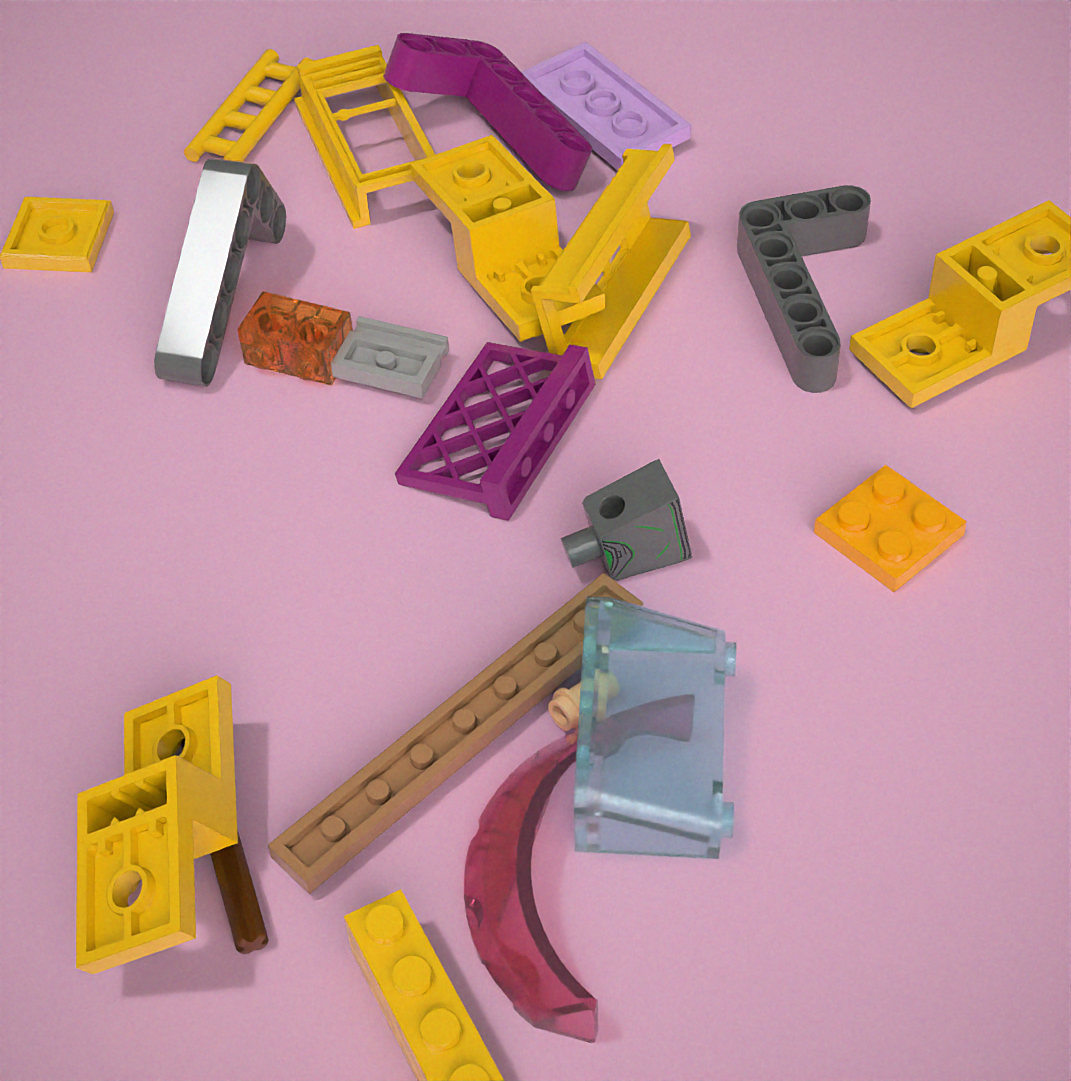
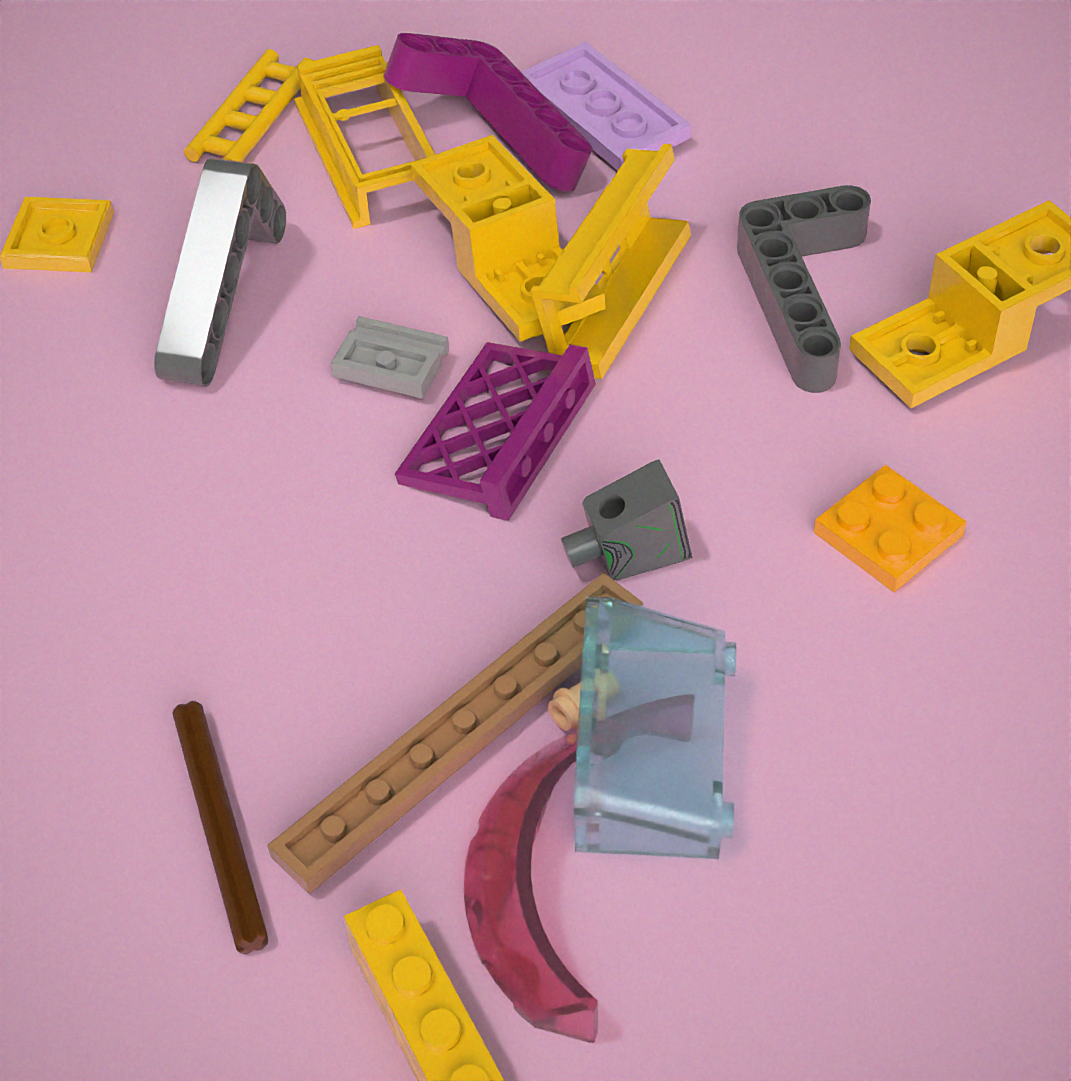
(155, 826): yellow bracket -> none
(293, 336): clear orange brick -> none

